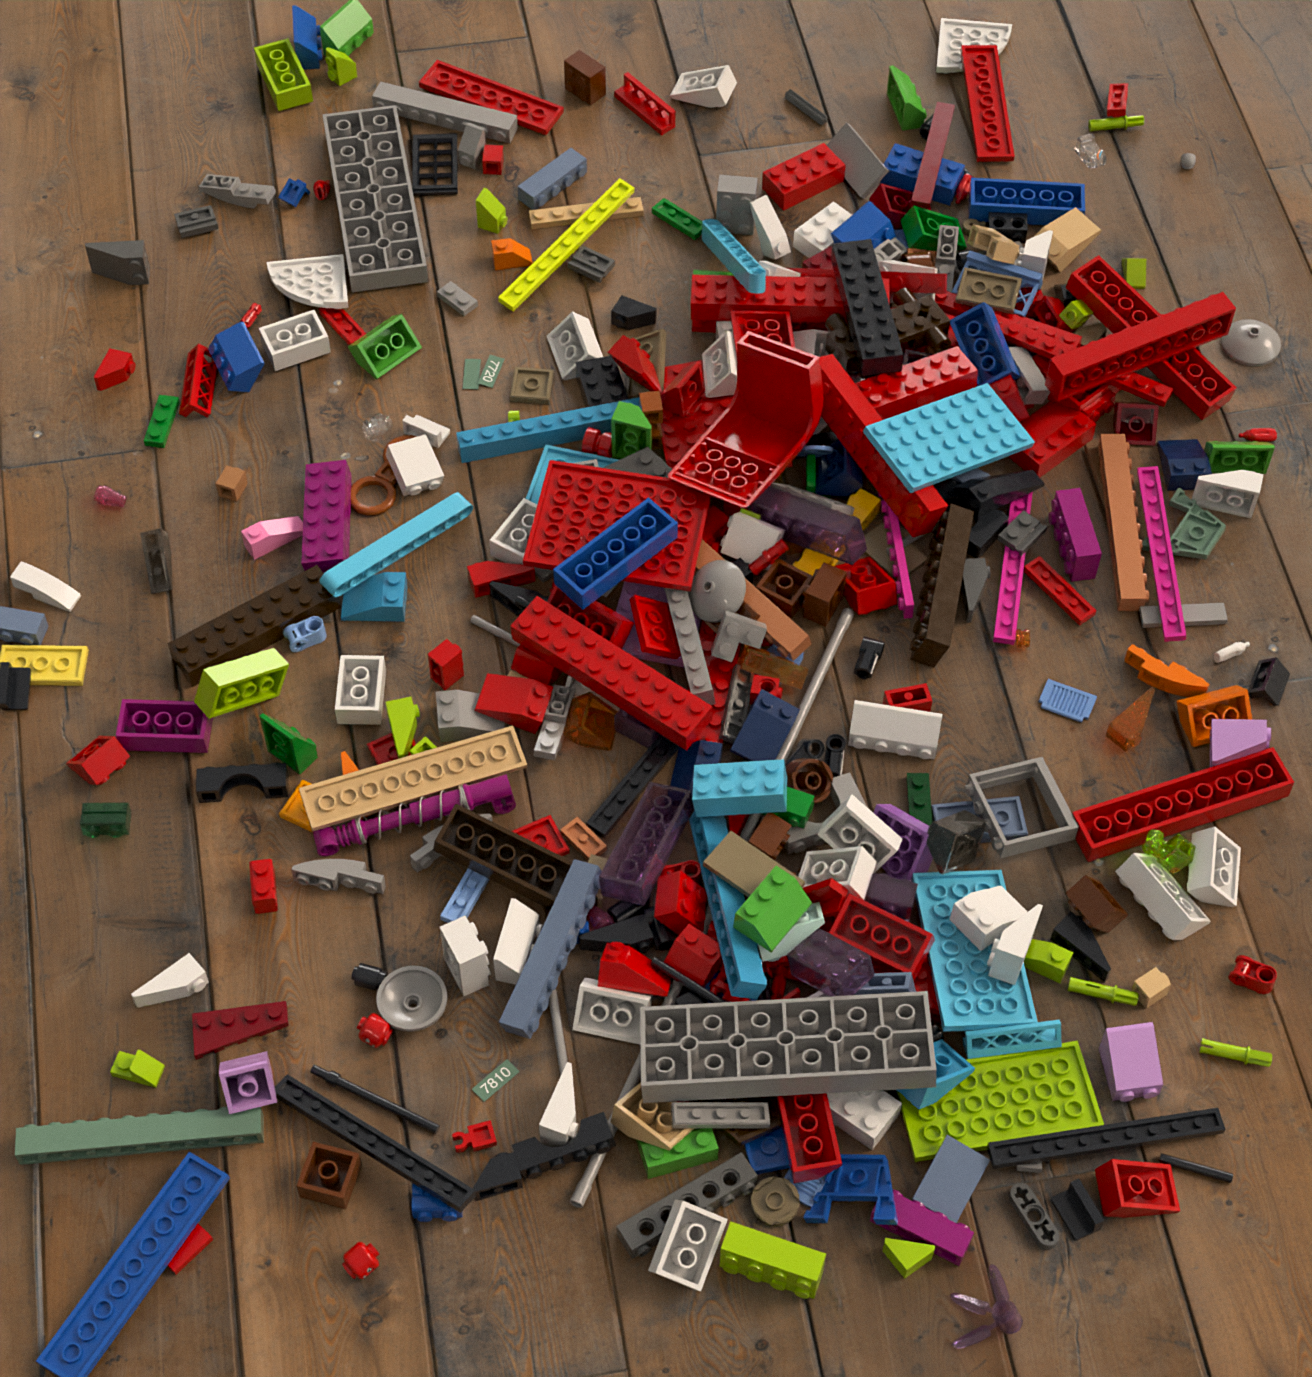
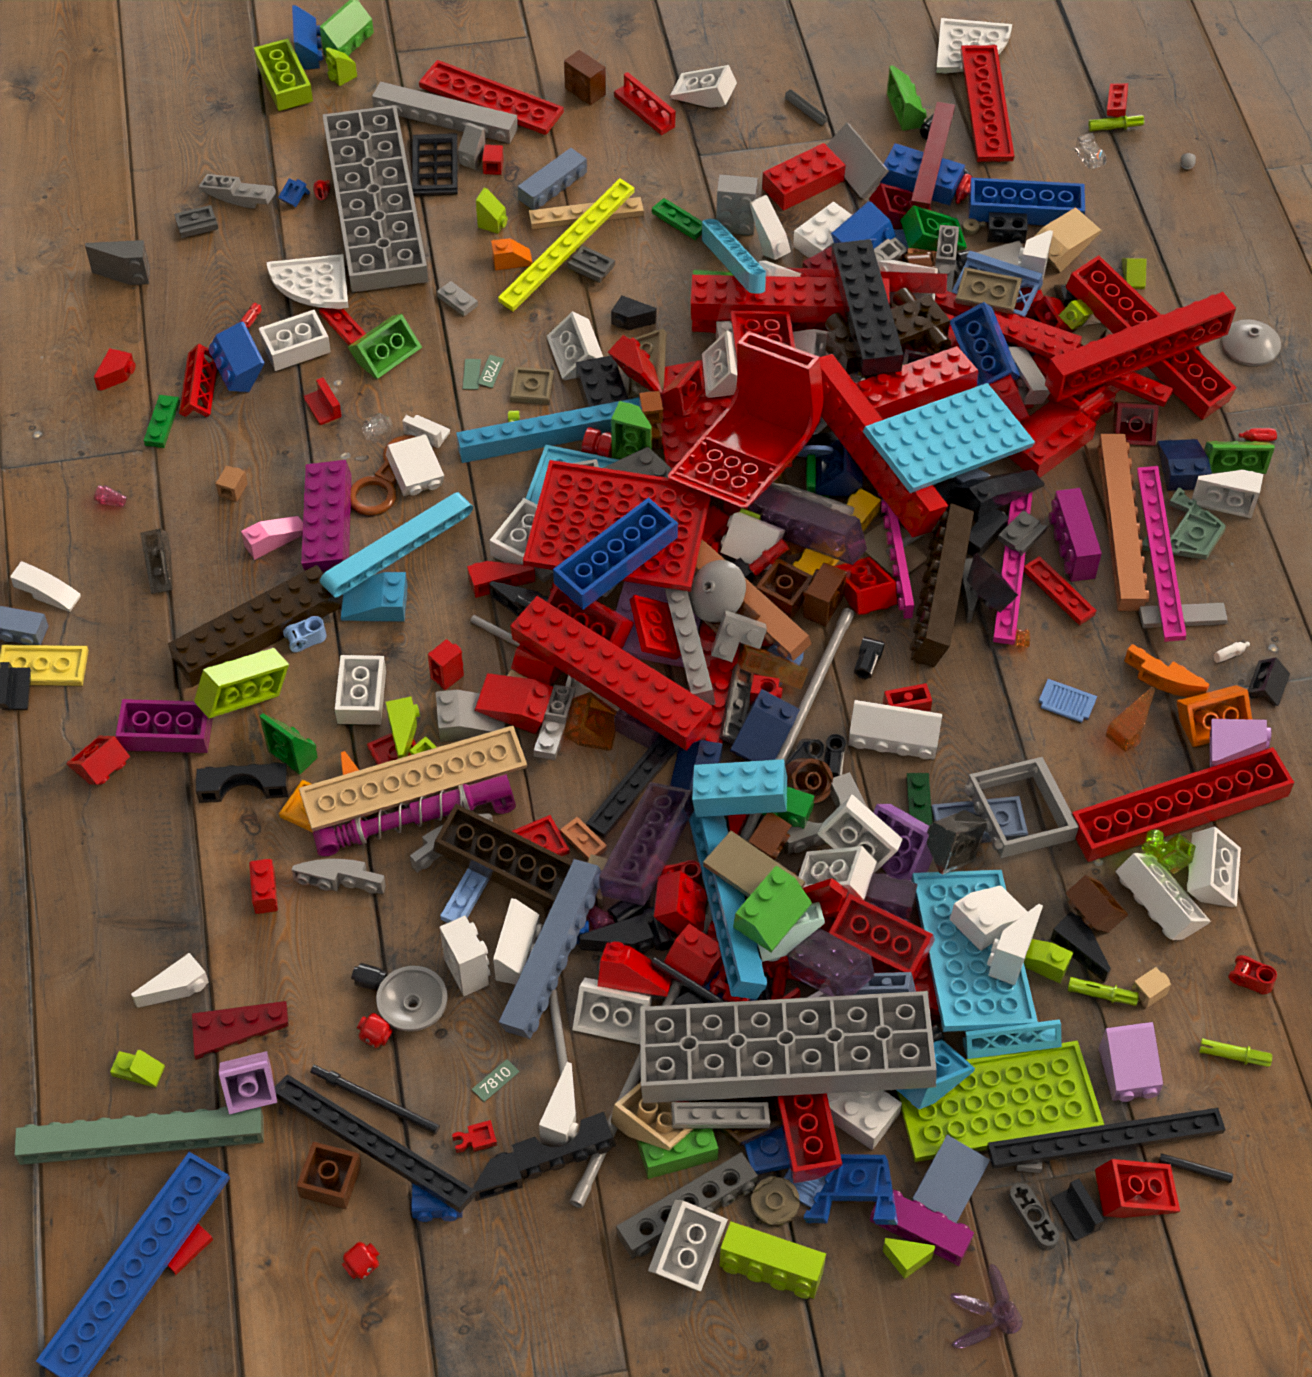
(105, 819): clear green brick -> none
(323, 403): none -> red panel
(989, 584): none -> black slope
(996, 244): tan arch -> none

